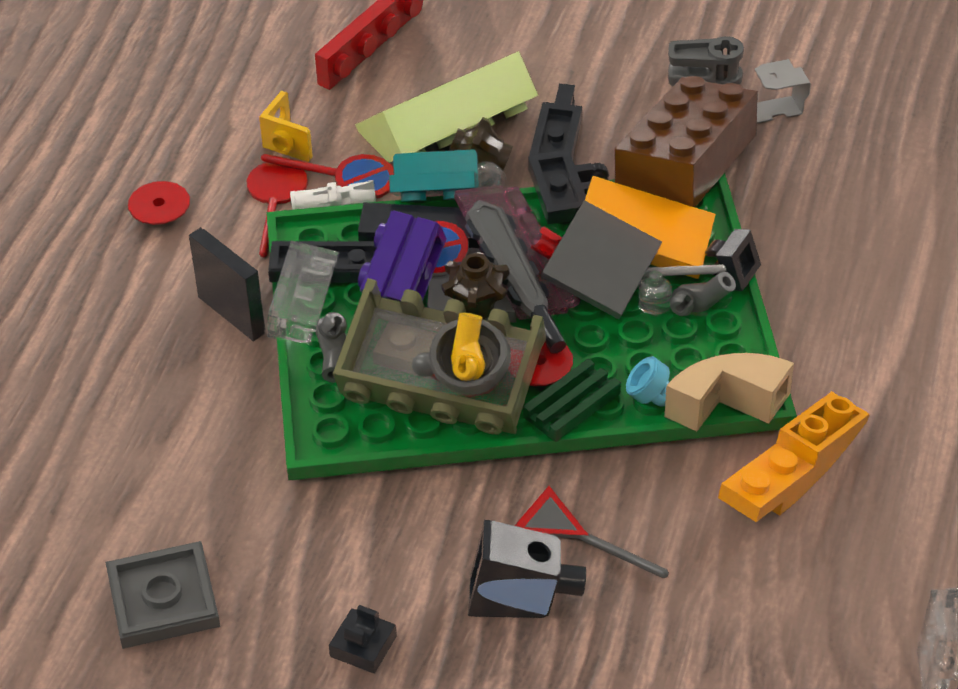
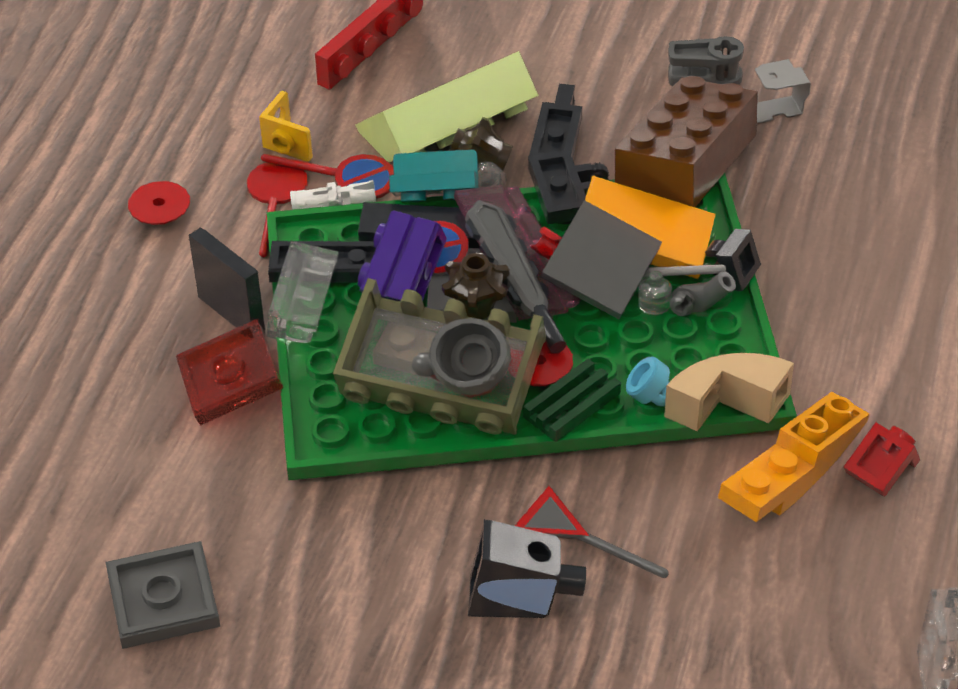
(229, 372): none -> clear red tile
(331, 337): dark grey arm -> none
(363, 639): black tile -> none
(466, 351): yellow arm -> none
(882, 458): none -> red bracket

